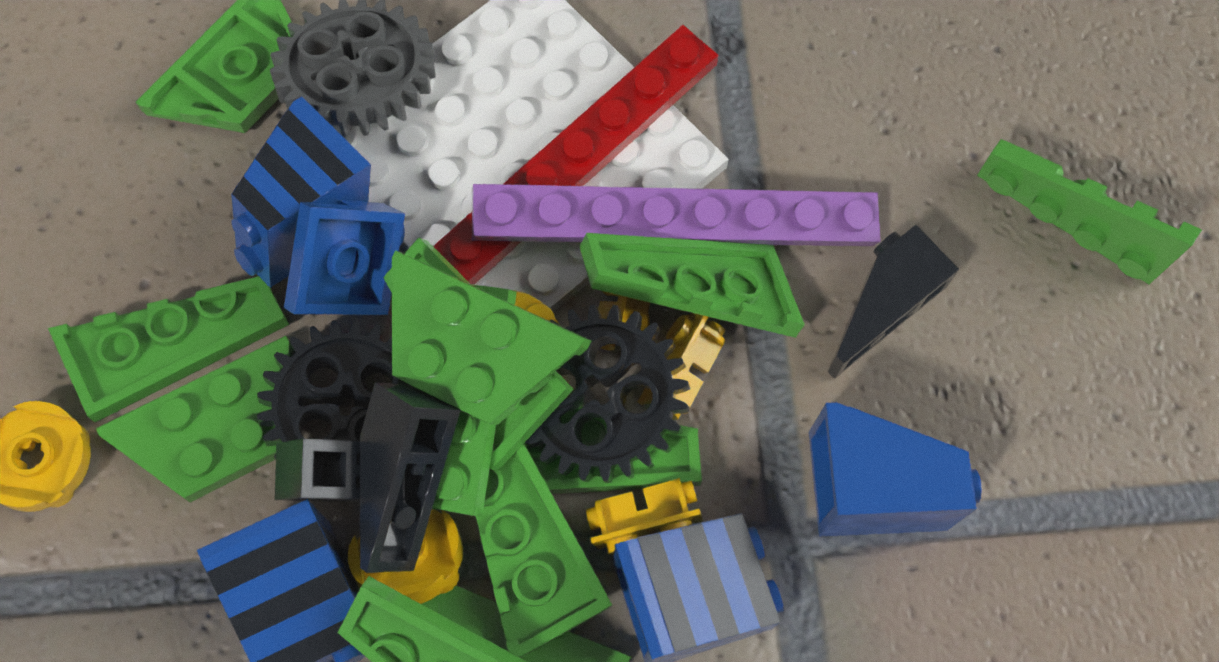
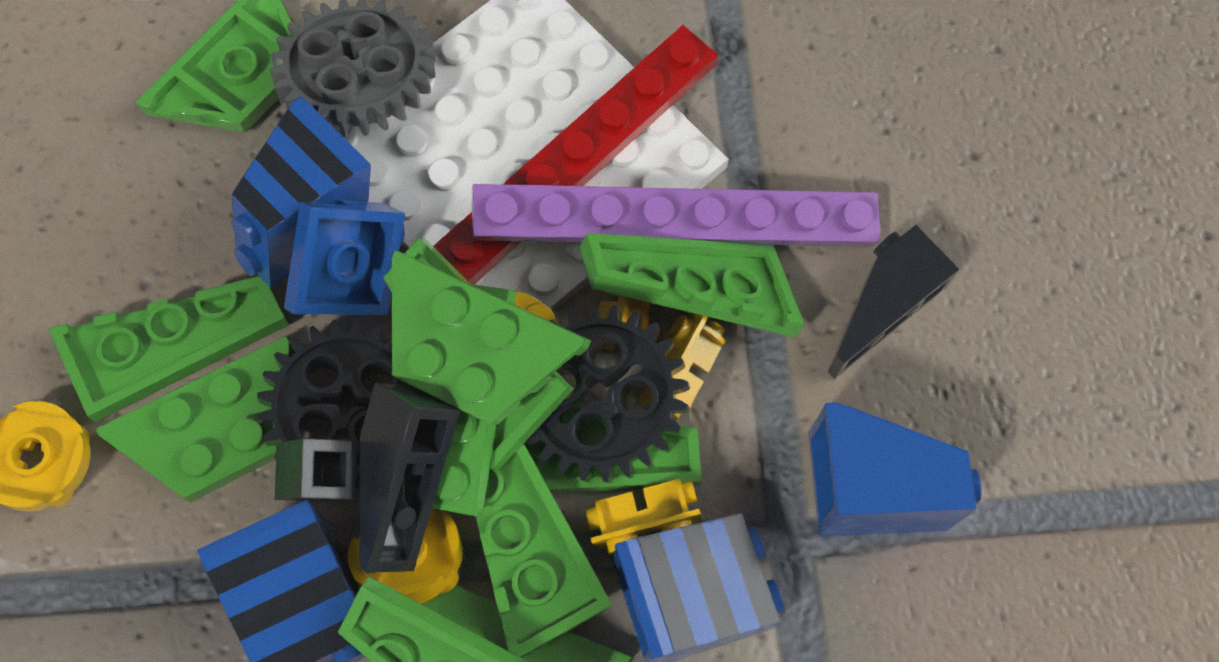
(1123, 234): bright green wing -> none

